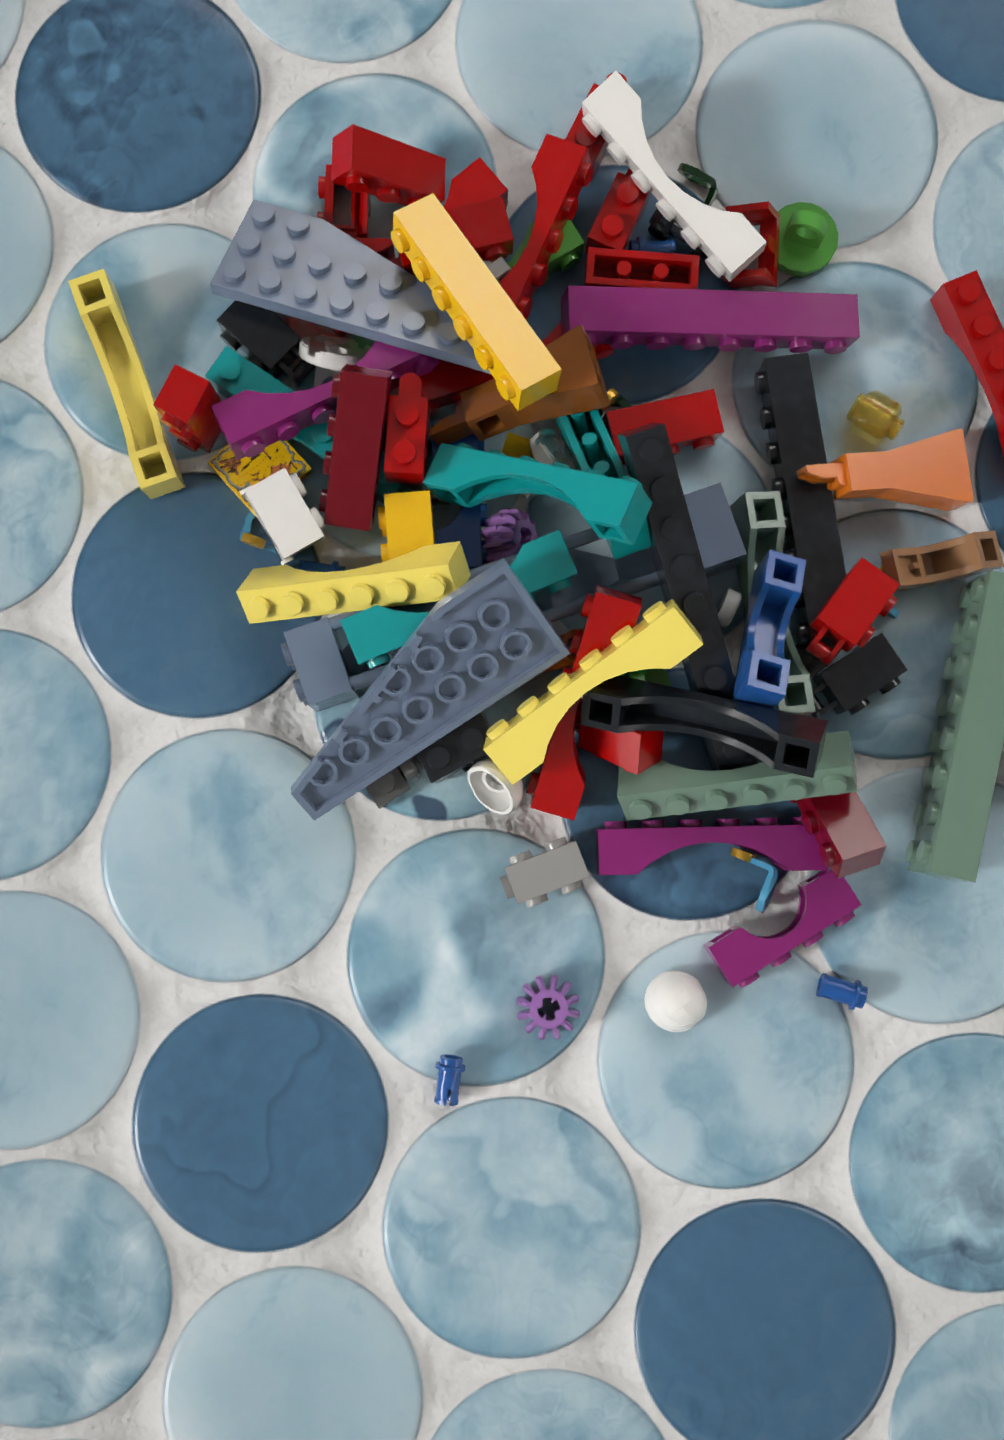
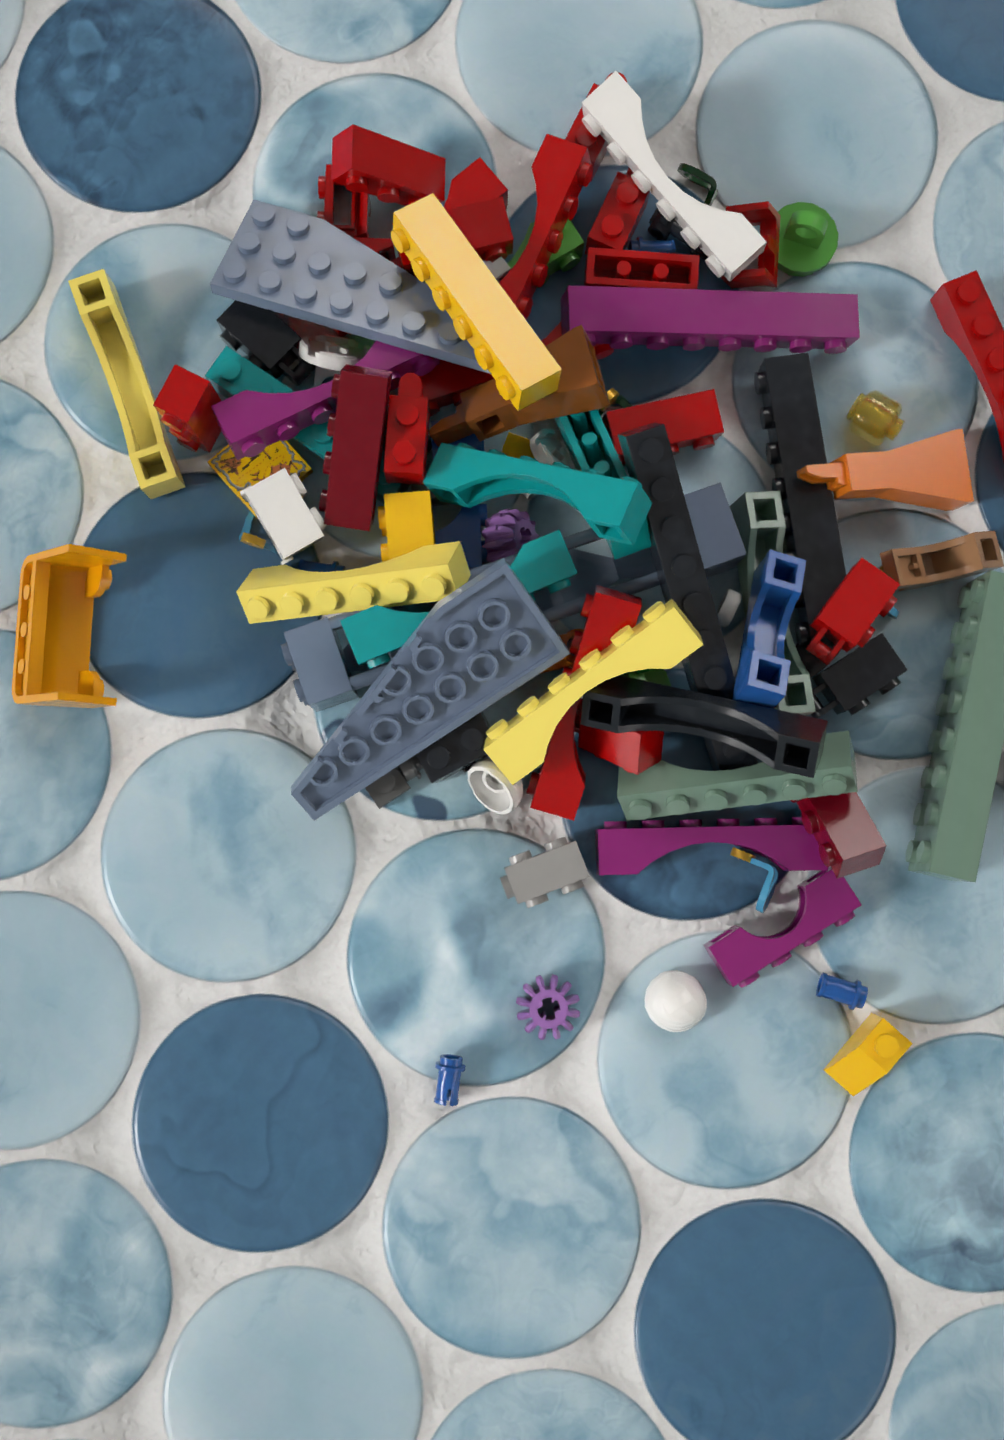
(57, 627): none -> light orange windscreen
(867, 1054): none -> yellow slope

